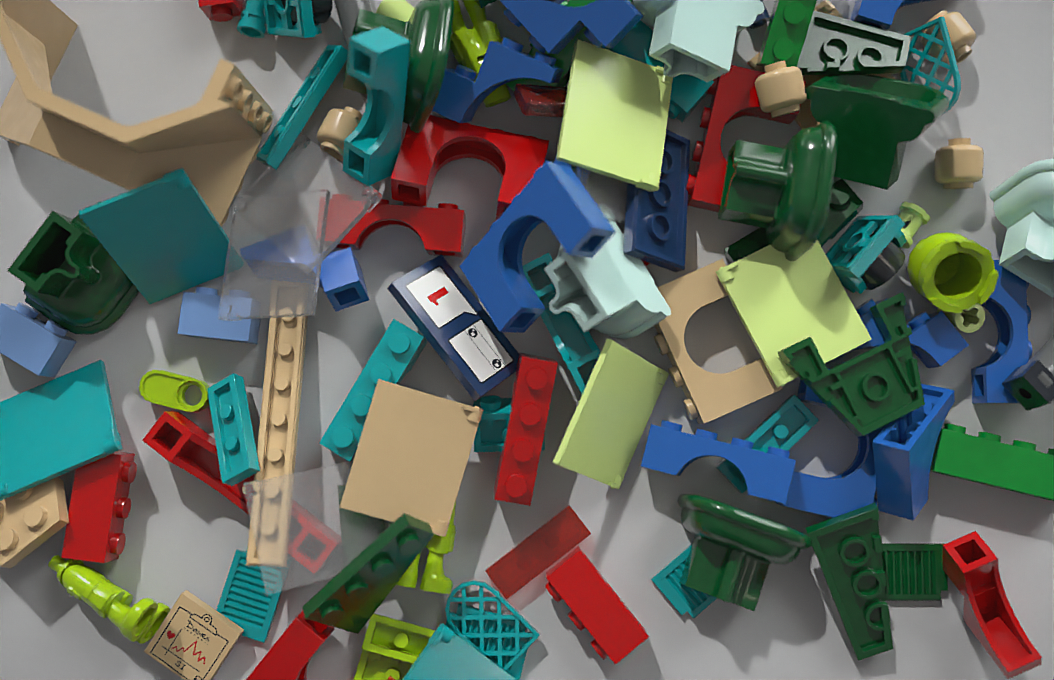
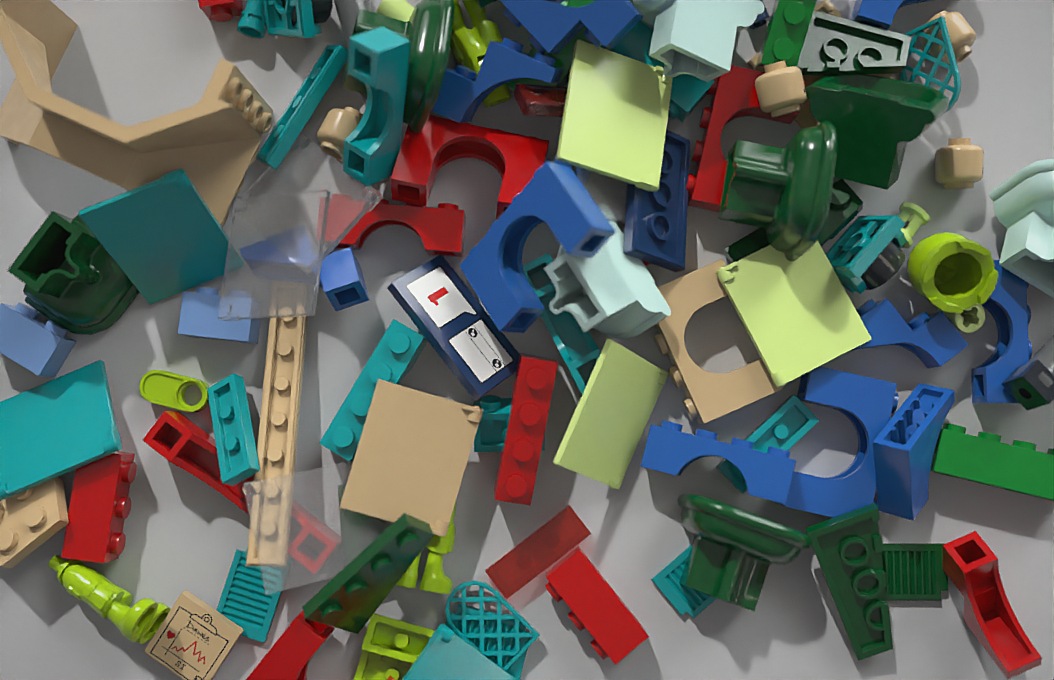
(871, 386): dark green wing -> none

